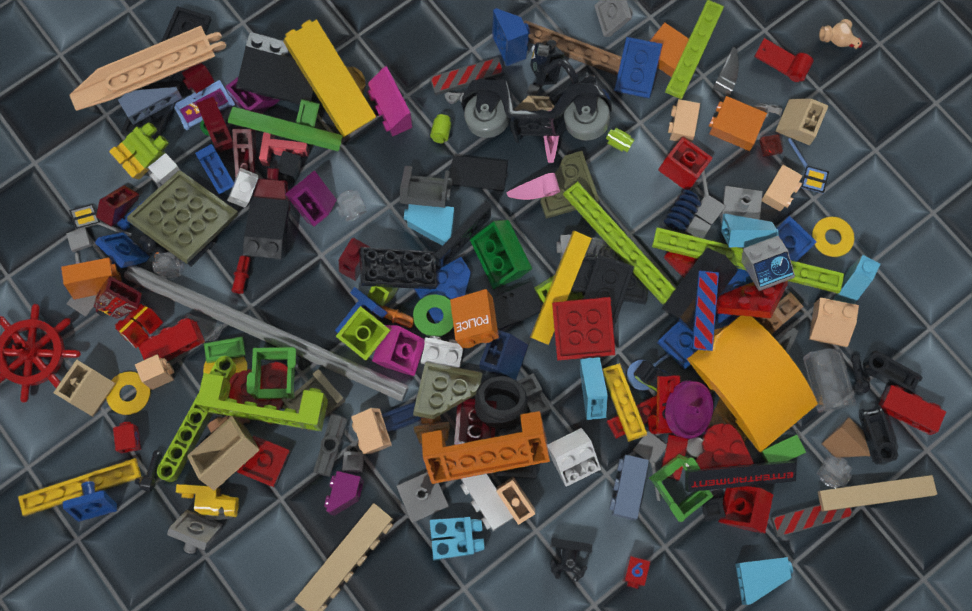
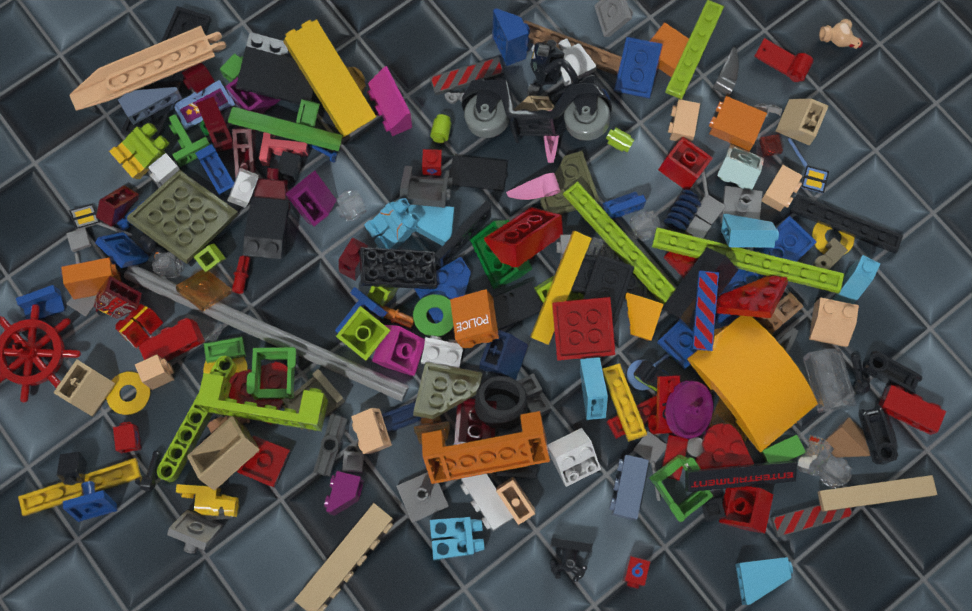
(47, 298): none -> blue panel
(71, 468): none -> black brick
(188, 149): none -> bright green bracket
(203, 289): none -> clear orange plate
(209, 257): none -> lime brick
(231, 68): none -> bright green brick
(333, 156): none -> blue piece
(392, 225): none -> medium azure hips
(432, 162): none -> red brick
(525, 236): none -> red slope
(578, 60): none -> white torso
(624, 205): none -> blue bracket
(642, 316): none -> light orange slope
(644, 225): none -> clear brick
(740, 167): none -> light aqua slope
(768, 263): slope -> none
(814, 456): none -> clear leg
(834, 253): none -> dark tan leg
(846, 223): none -> black tile

